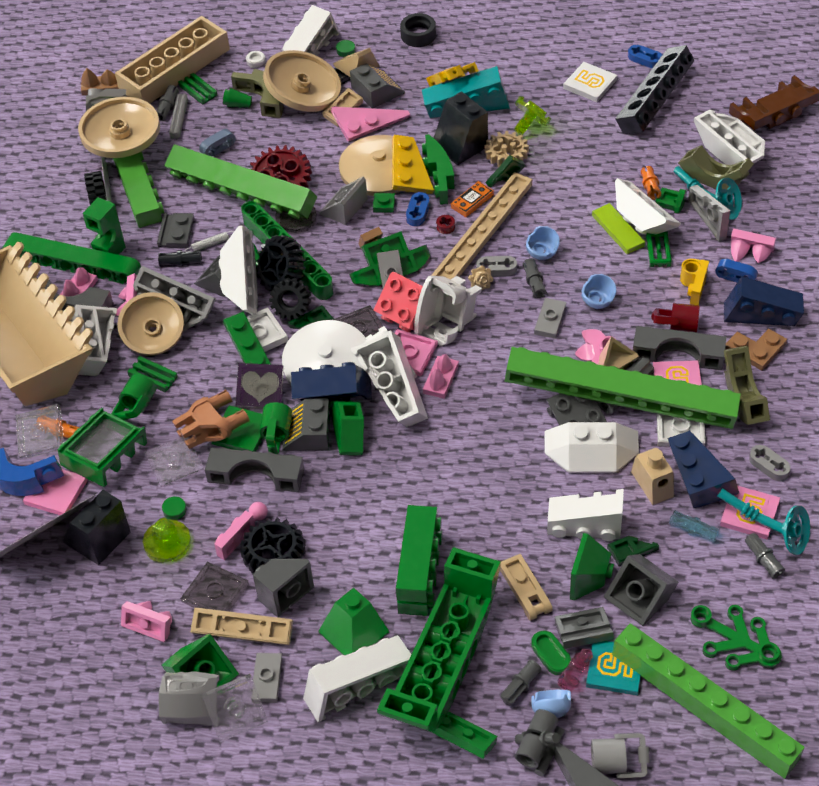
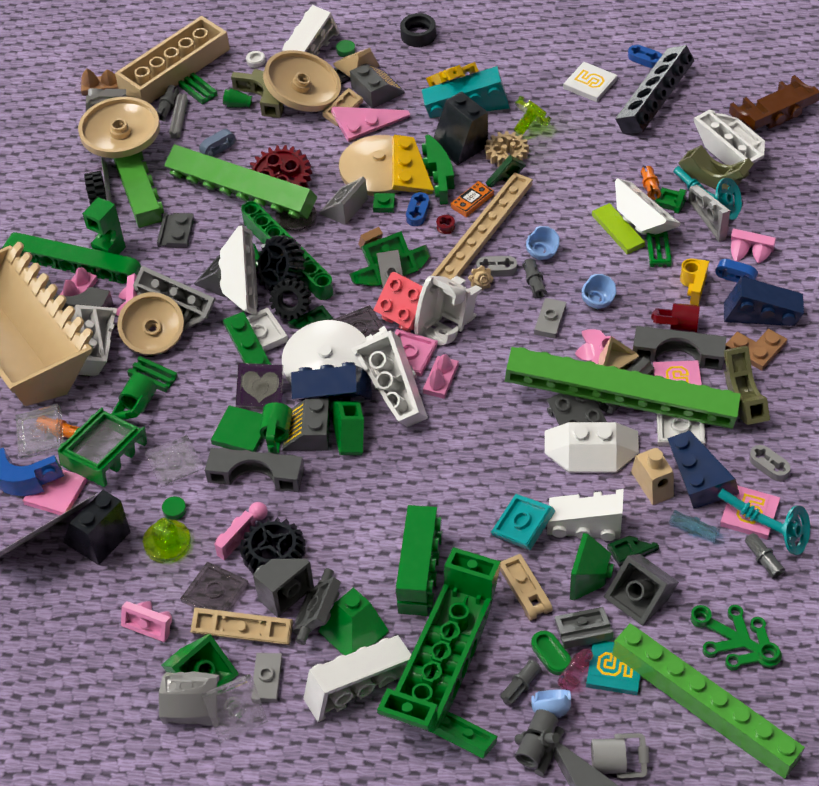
(179, 258): black pin -> none
(206, 423): nougat connector -> none
(209, 242): white piece -> none
(316, 606): none -> dark grey plate
(523, 521): none -> teal tile

